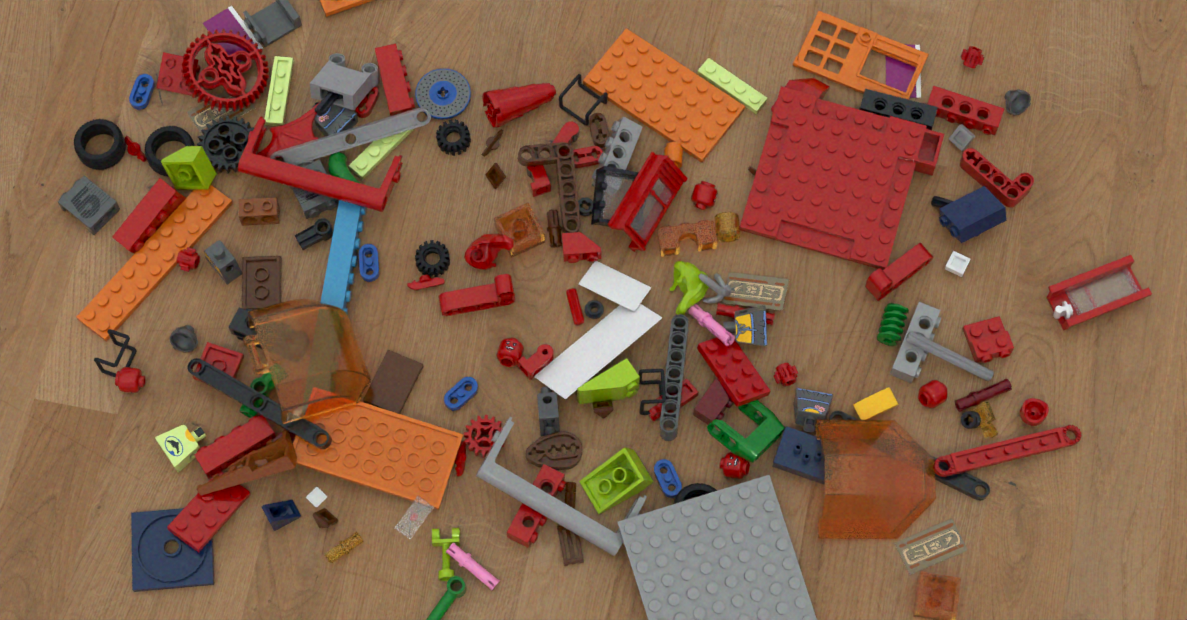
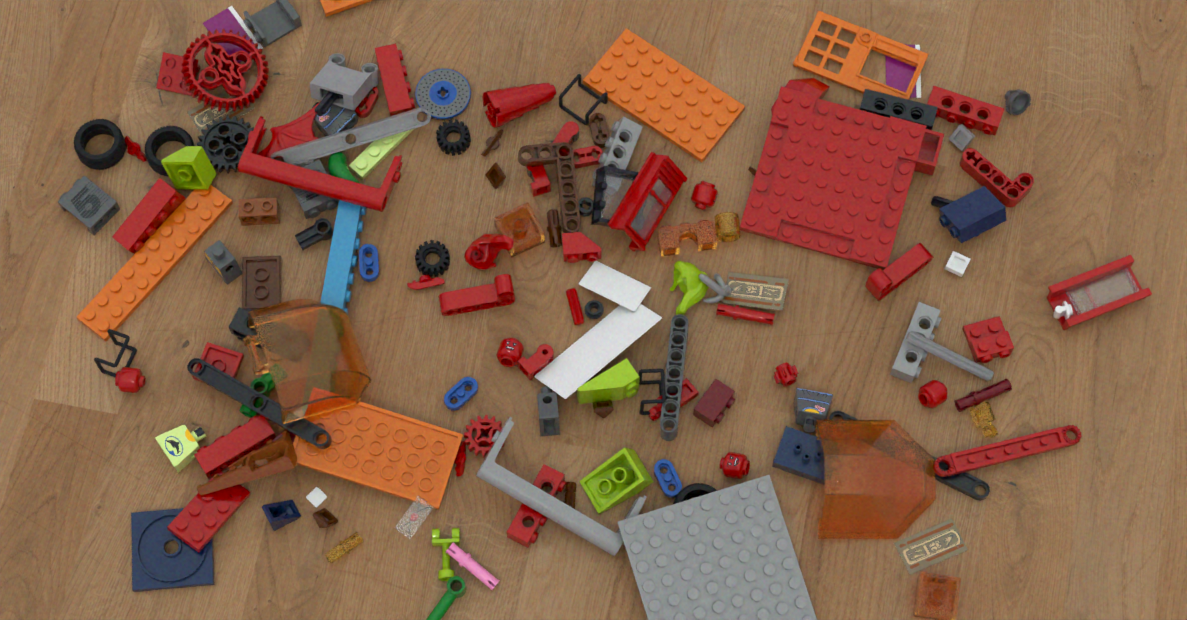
(141, 93): blue plate -> none
(184, 339): dark grey piece -> none
(188, 259): red gear -> none
(278, 91): yellowish green plate -> none
(393, 382): reddish brown tile -> none
(555, 440): reddish brown piece -> none
(573, 560): reddish brown tile -> none
(675, 153): orange brick -> none
(705, 320): bright pink pin -> none
(732, 85): yellowish green plate -> none
(733, 371): red plate -> none
(749, 326): torso -> none
(758, 441): green connector -> none
(876, 404): yellow slope -> none
(892, 320): green piece -> none
(965, 419): black bush -> none
(972, 57): red gear -> none
(1034, 411): red piece -> none

